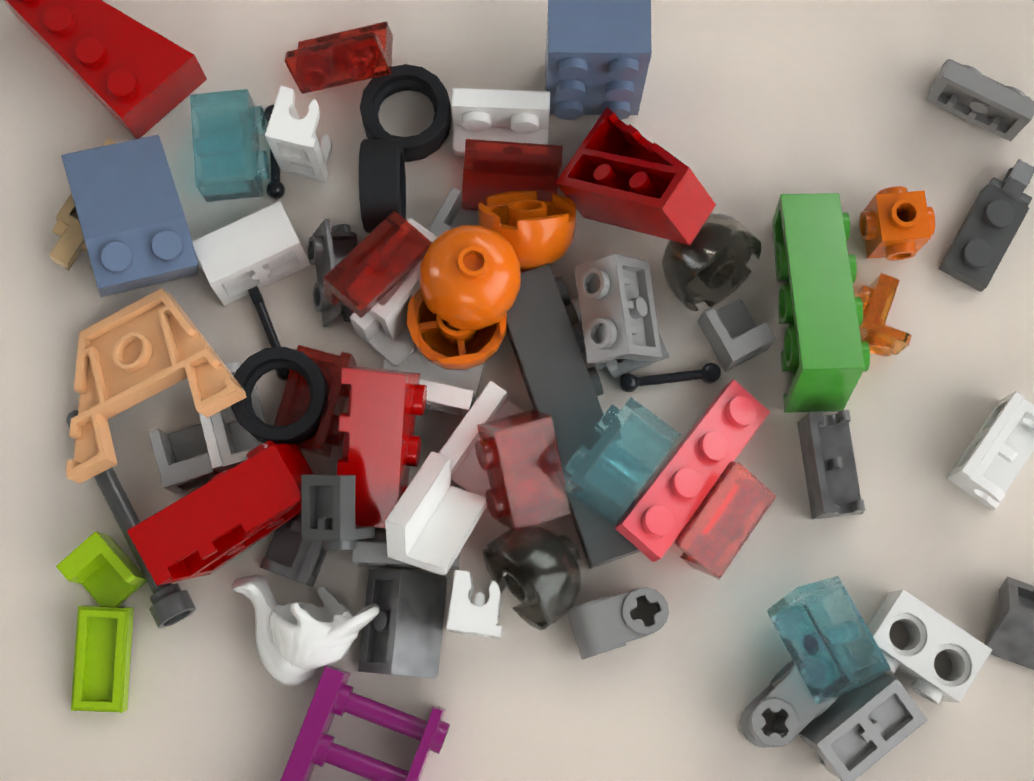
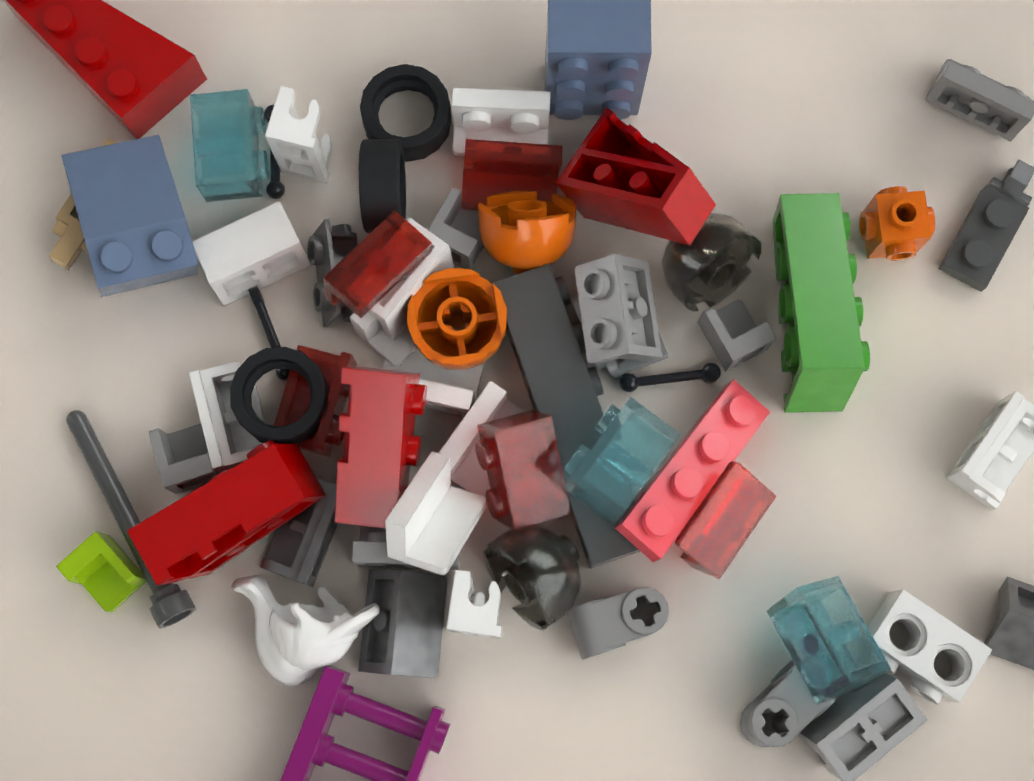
(102, 658): lime tile -> none
(132, 359): light nougat wing -> none
(330, 511): dark grey bracket -> none
(341, 58): clear red bracket -> none
(470, 277): orange cylinder -> none
(829, 465): flat silver hinge -> none
(876, 305): clear orange bracket -> none

